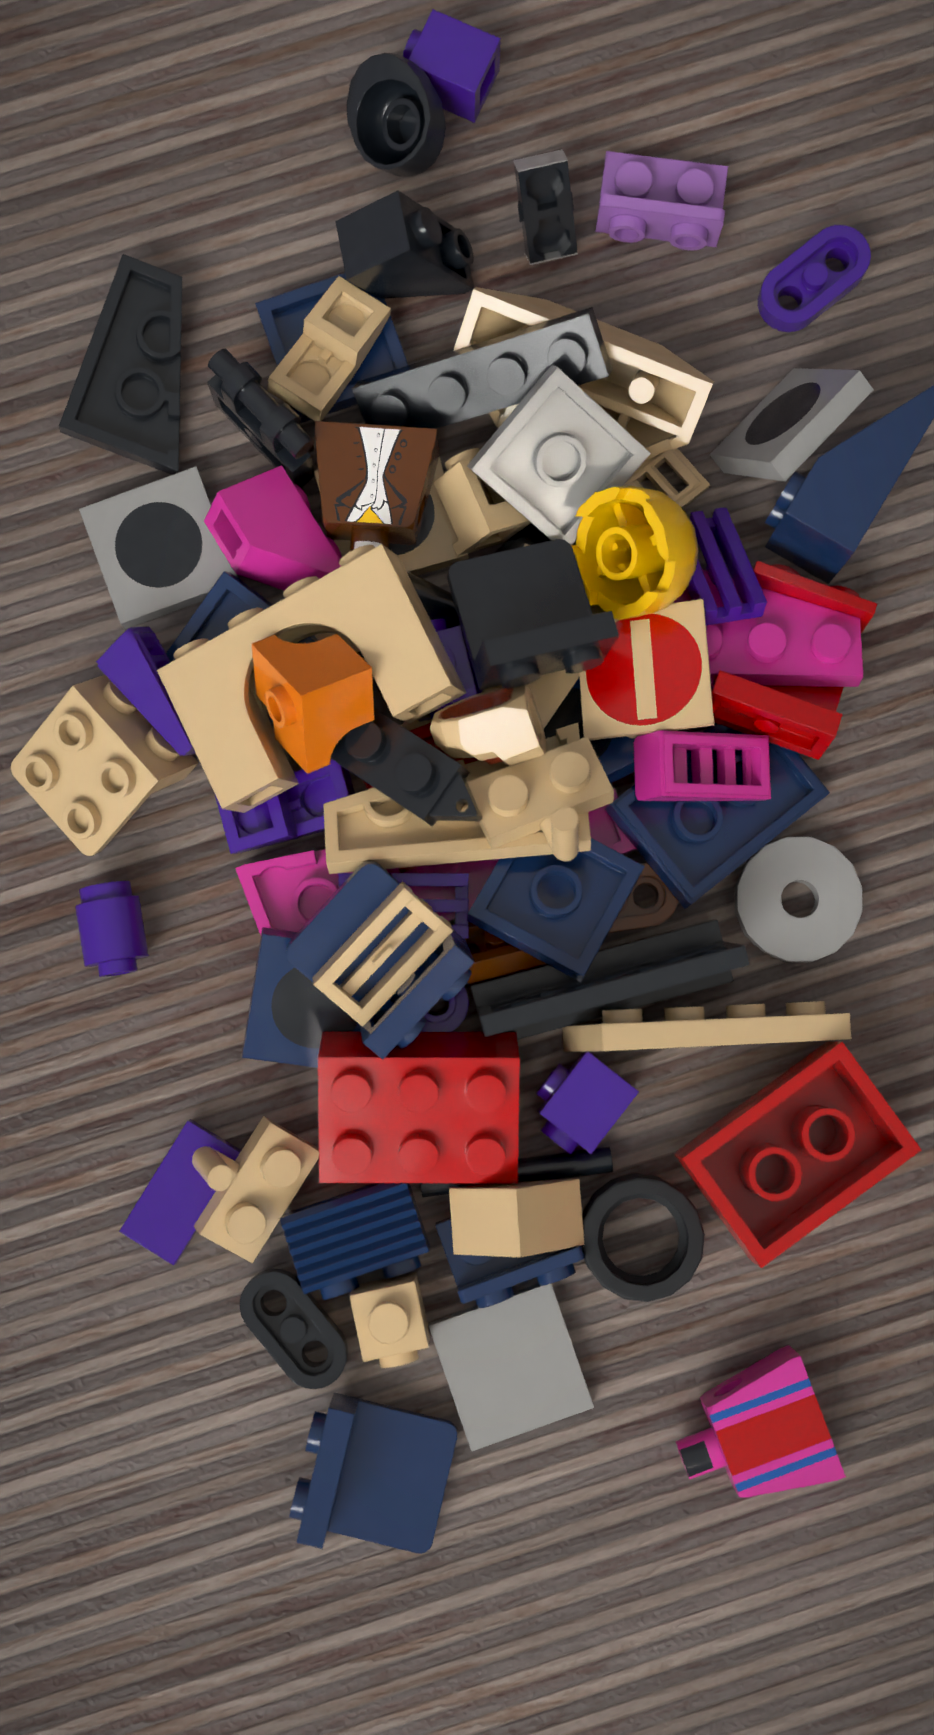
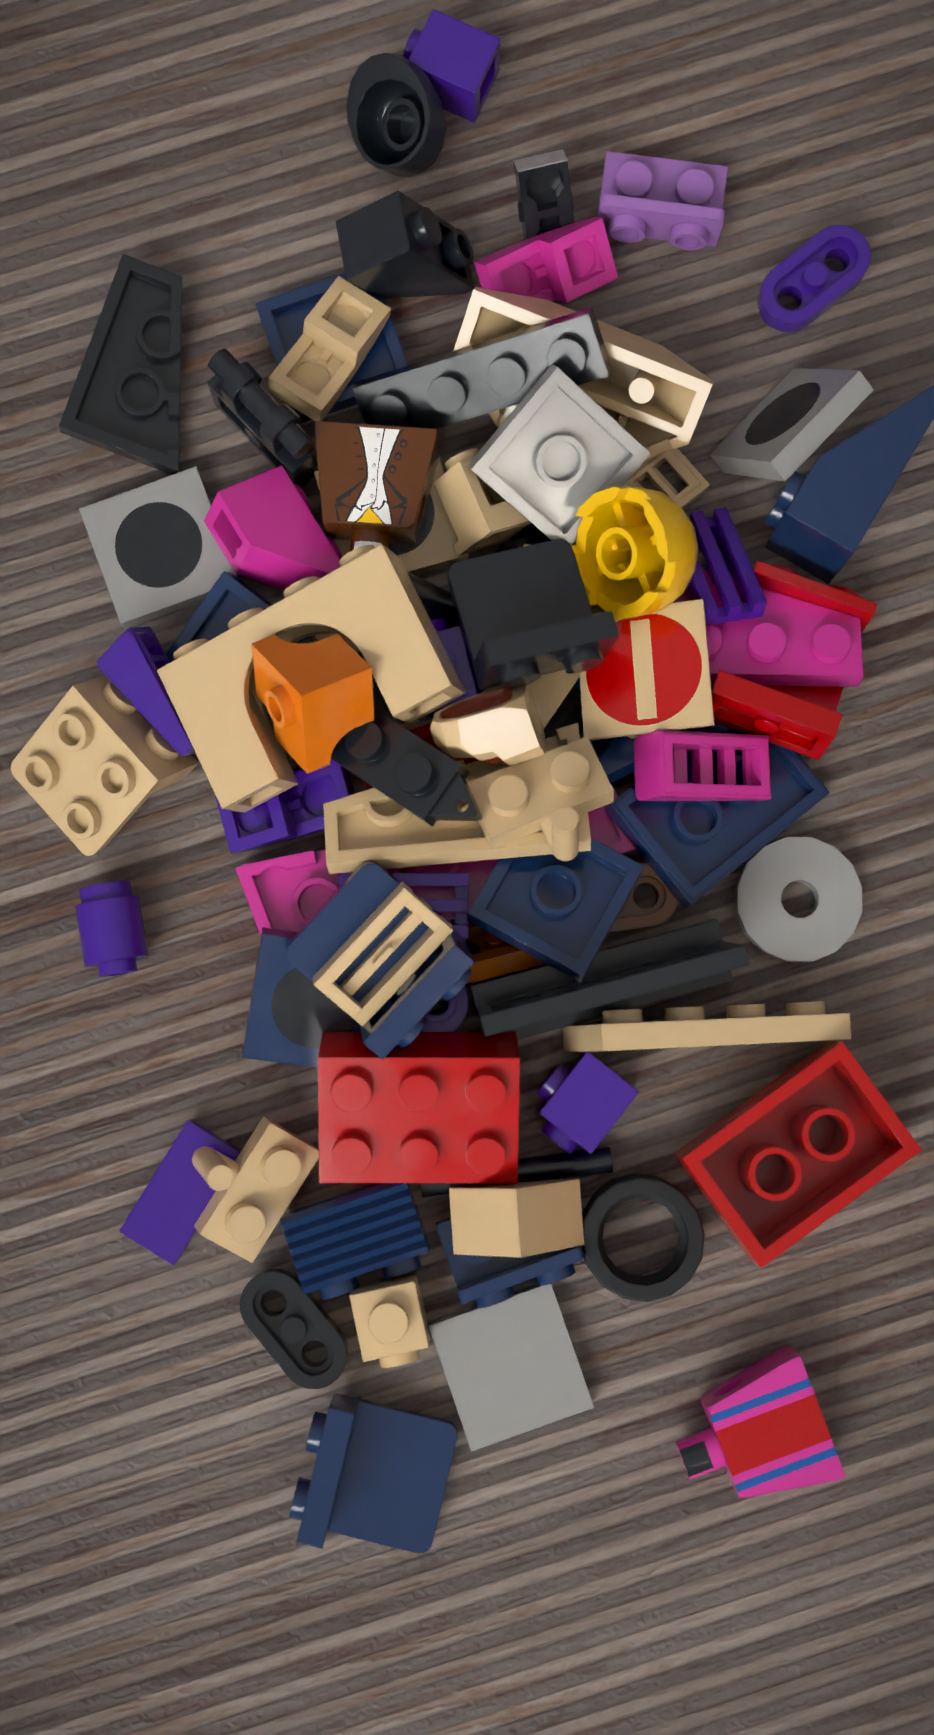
(552, 264): none -> dark pink slope

